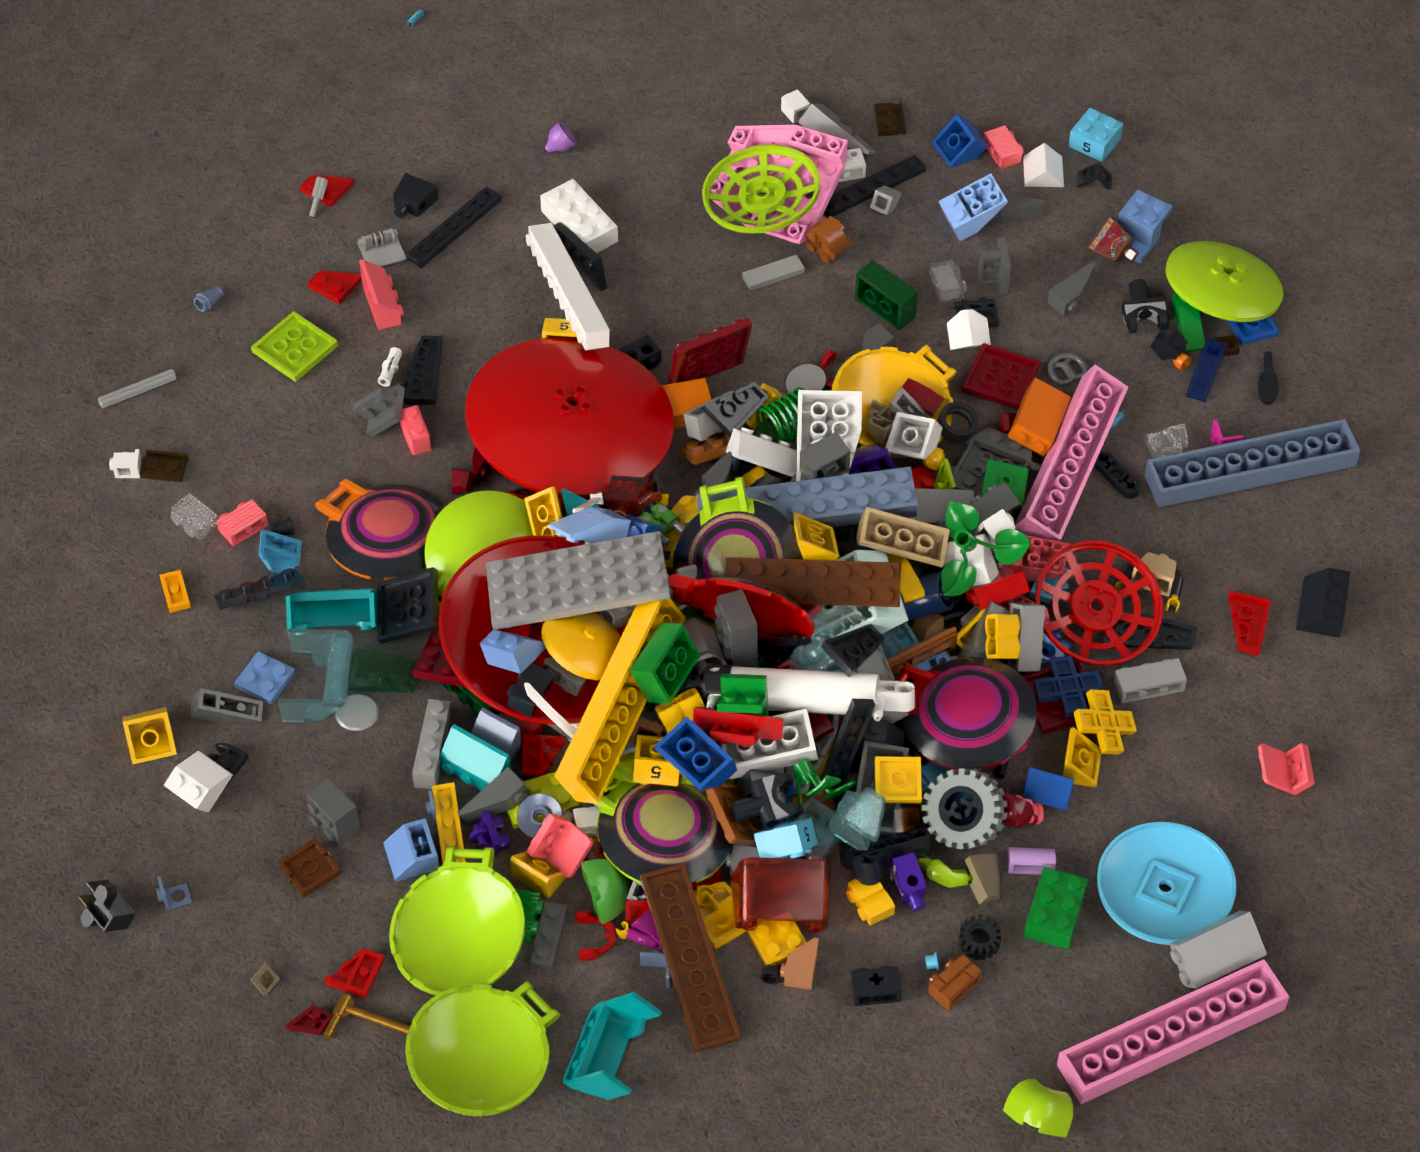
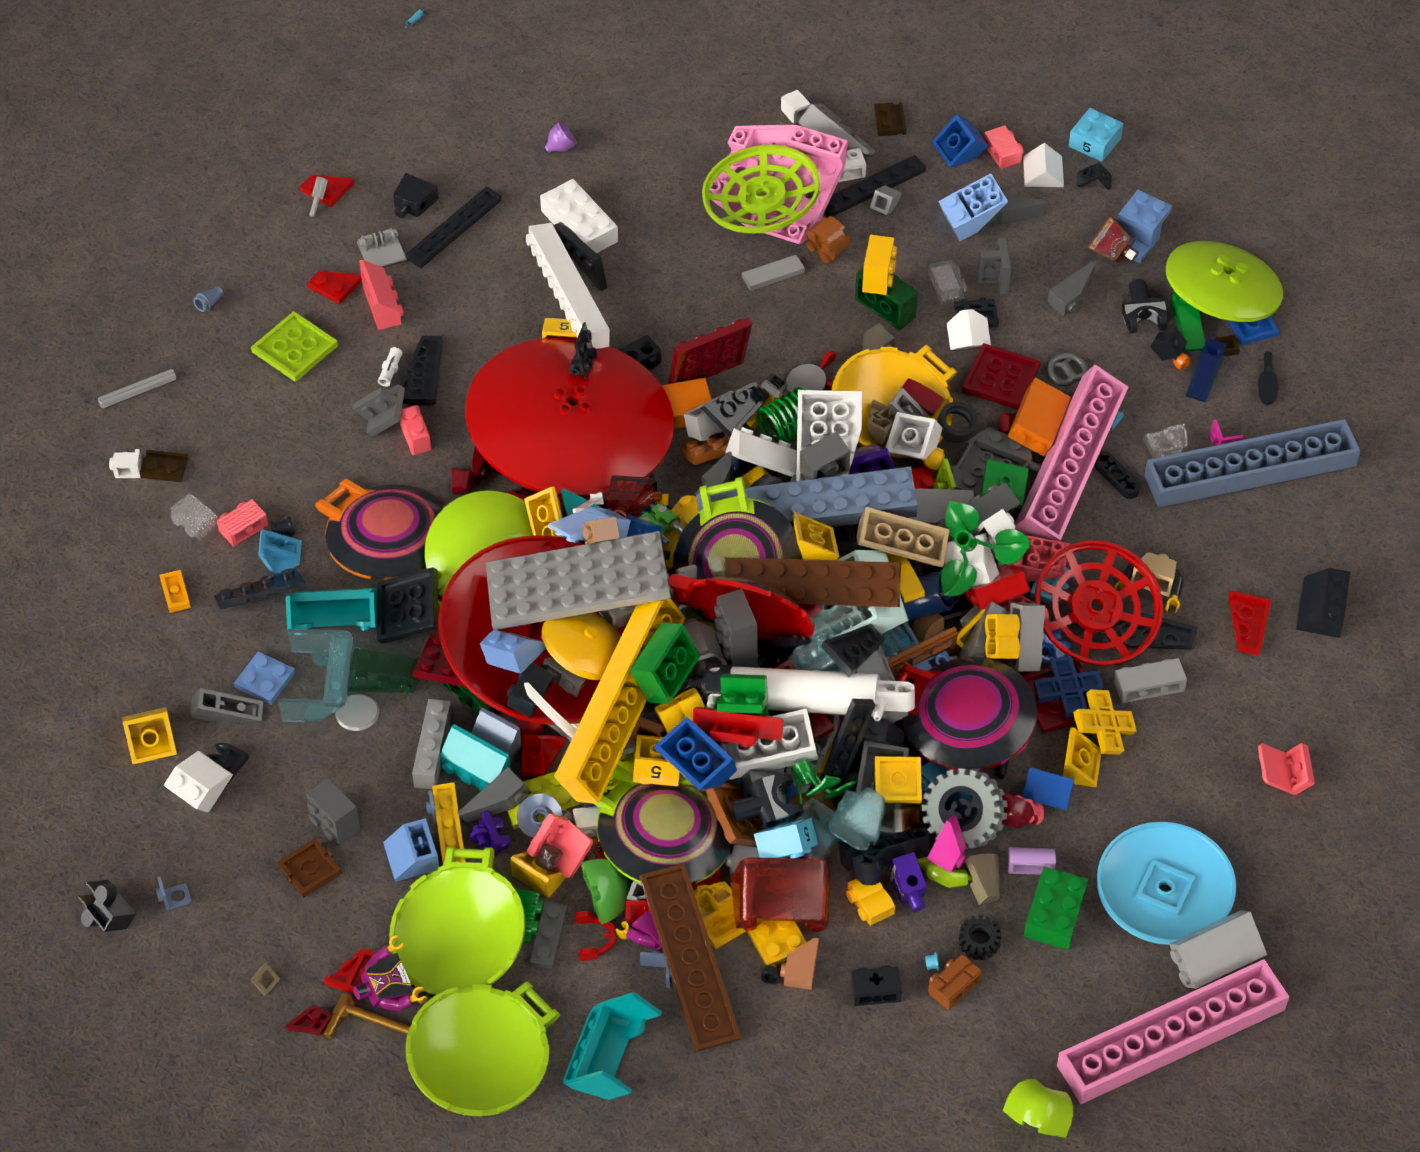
(387, 981): none -> torso
(549, 857): none -> clear smoke wheel
(584, 355): none -> black hinge
(601, 530): none -> medium nougat brick
(774, 385): none -> black tile
(879, 264): none -> yellow brick
(949, 846): none -> dark pink slope

